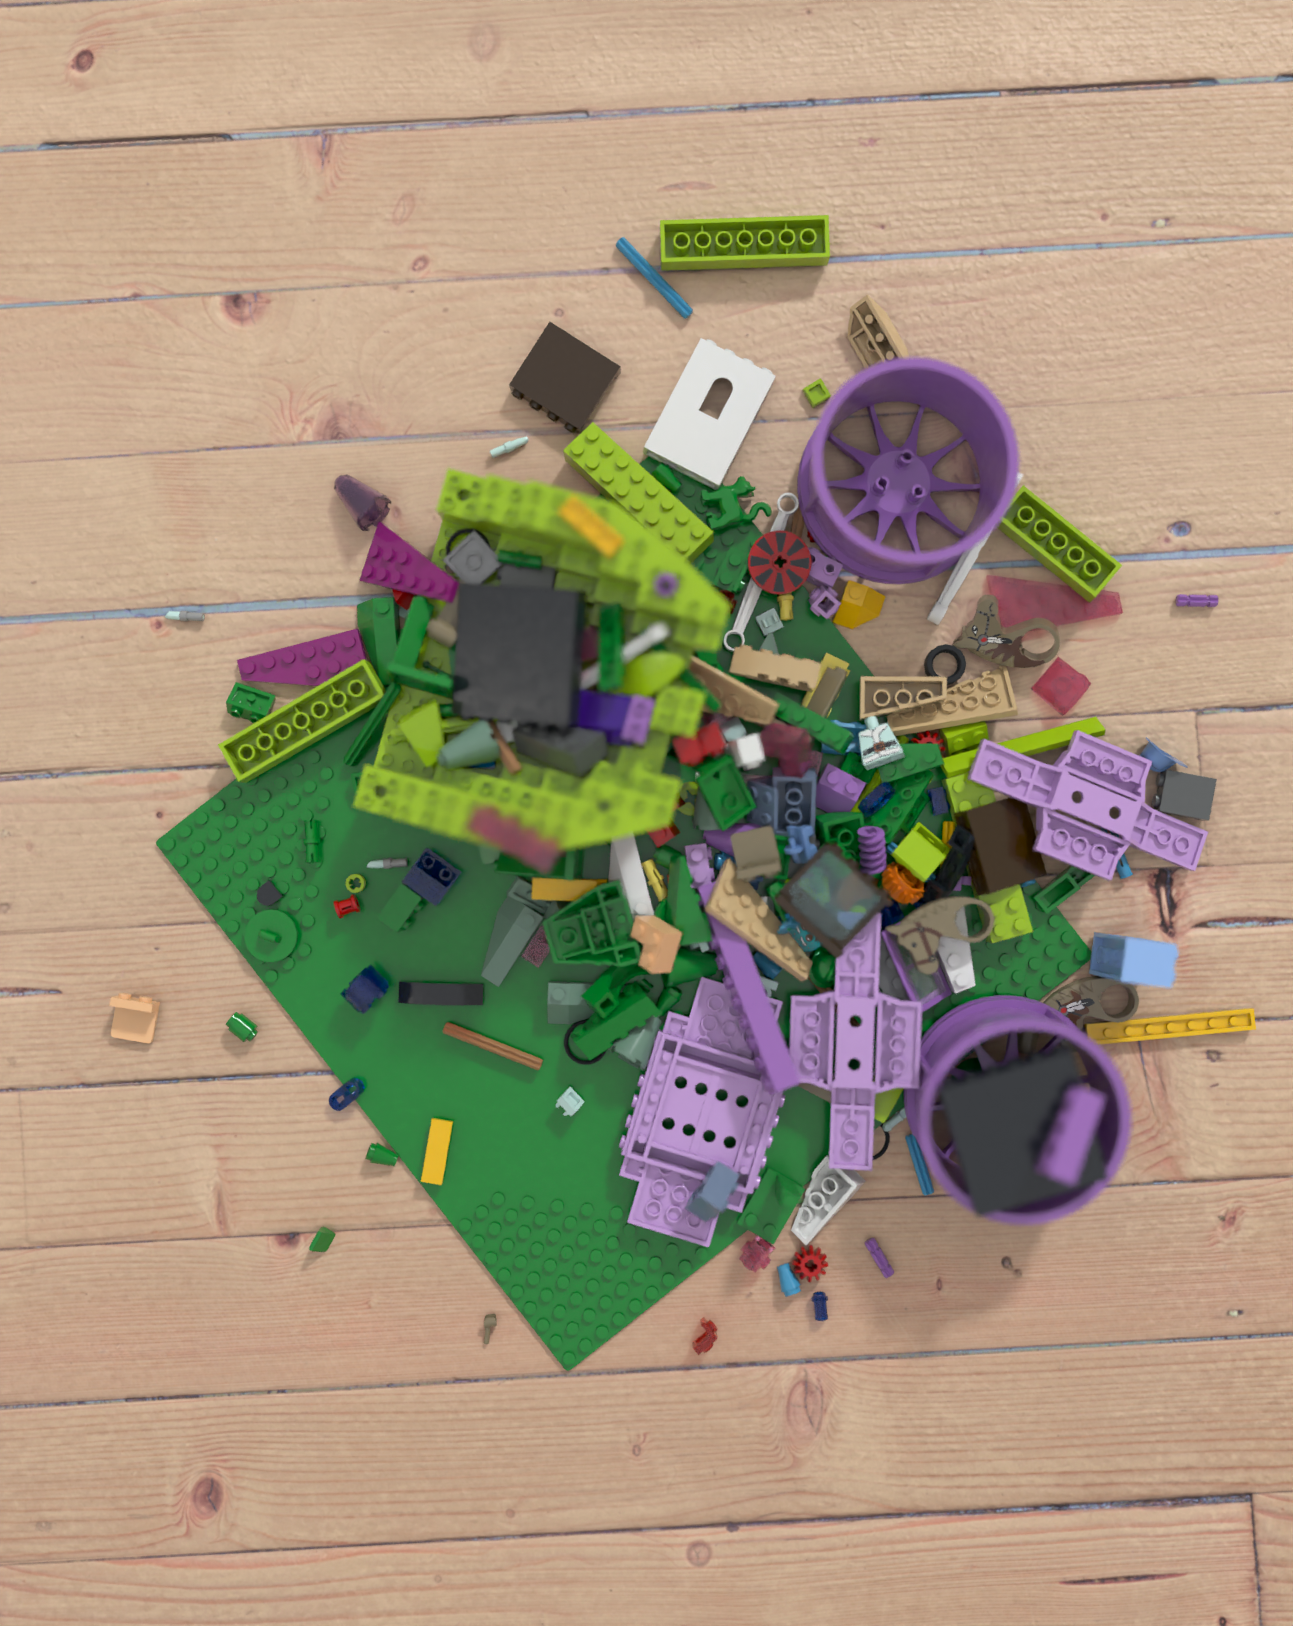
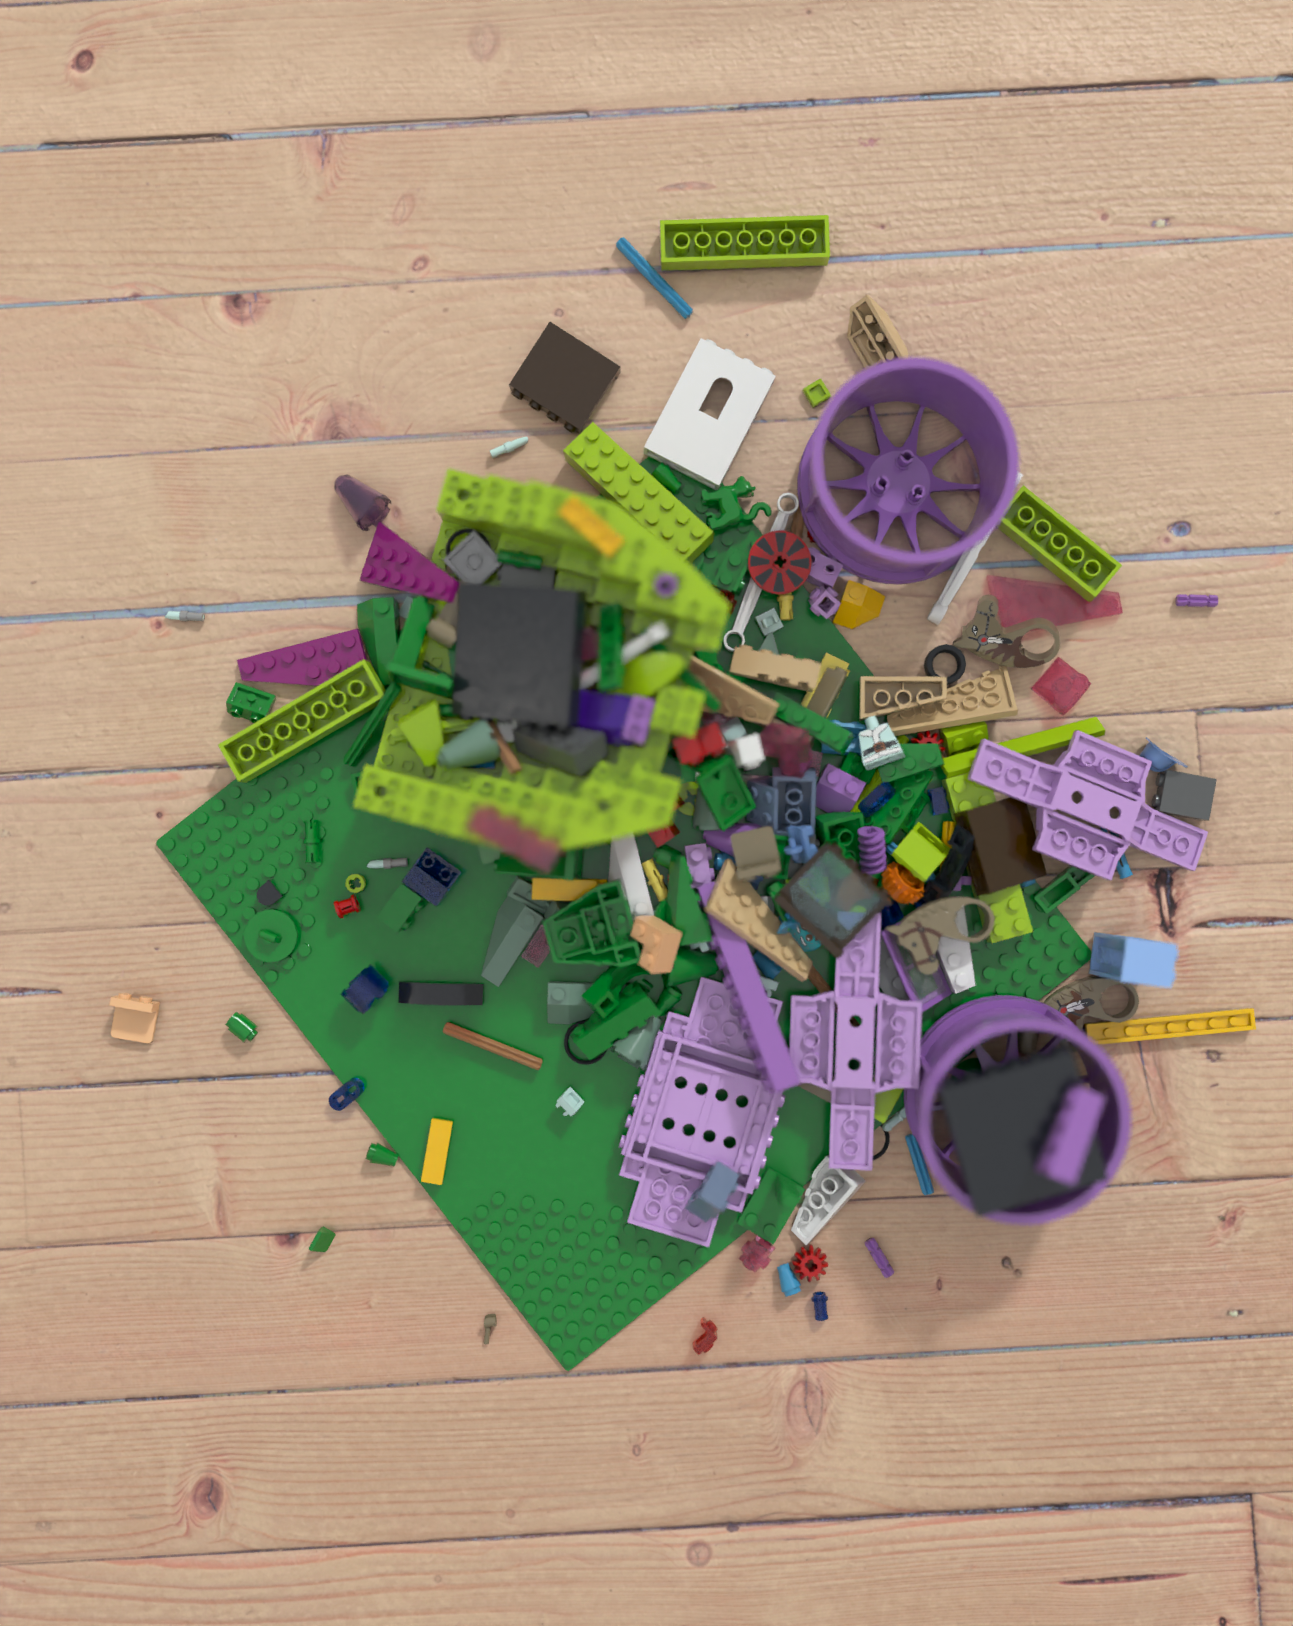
(403, 599): red slope -> none
(823, 968): green piece -> none

